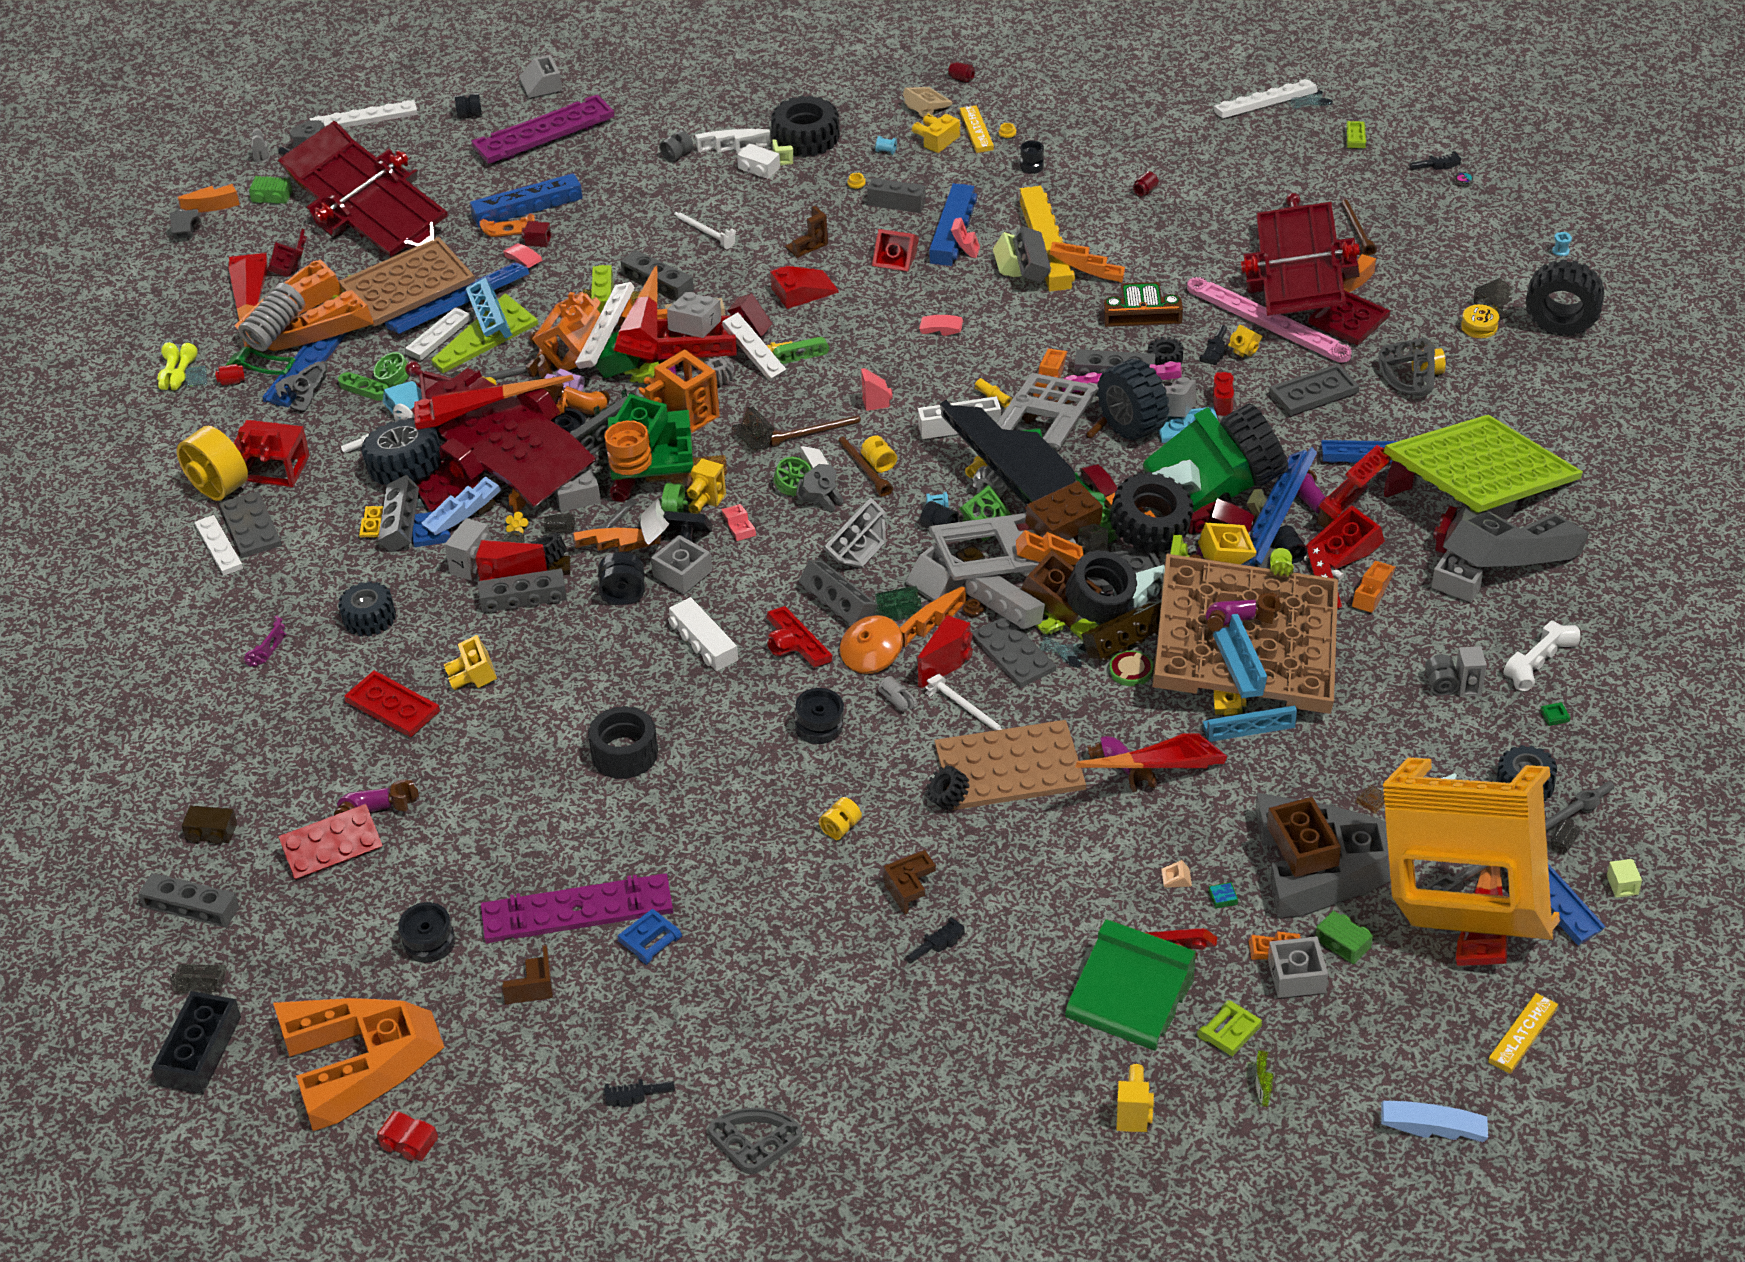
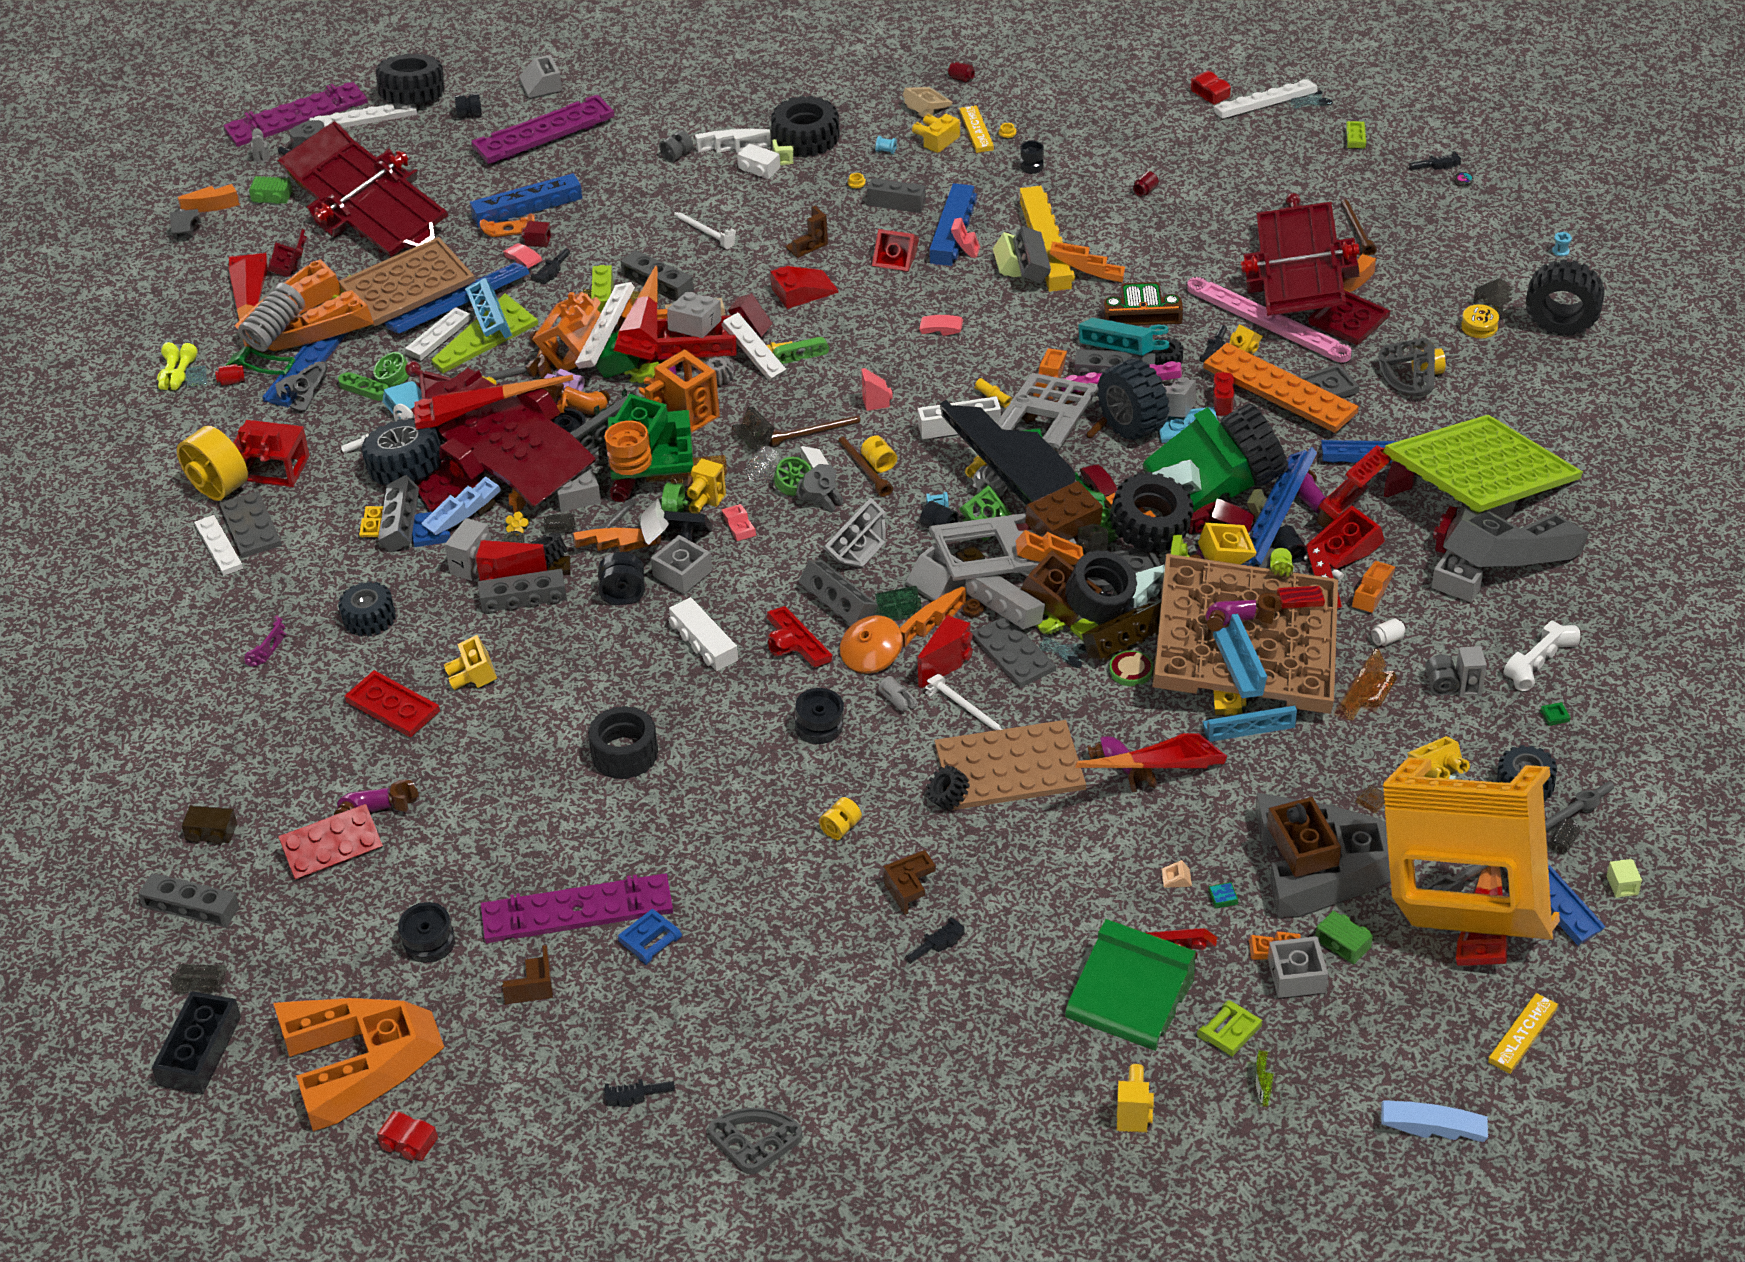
(295, 113): none -> magenta piece
(410, 79): none -> black tyre
(551, 268): none -> black piece
(763, 464): none -> clear wheel
(1121, 336): none -> teal hinge
(1210, 87): none -> red brick
(1282, 387): none -> orange plate
(1297, 814): none -> black piece
(1301, 597): none -> red tile
(1369, 687): none -> clear orange bracket
(1388, 632): none -> white brick
(1444, 757): none -> yellow brick

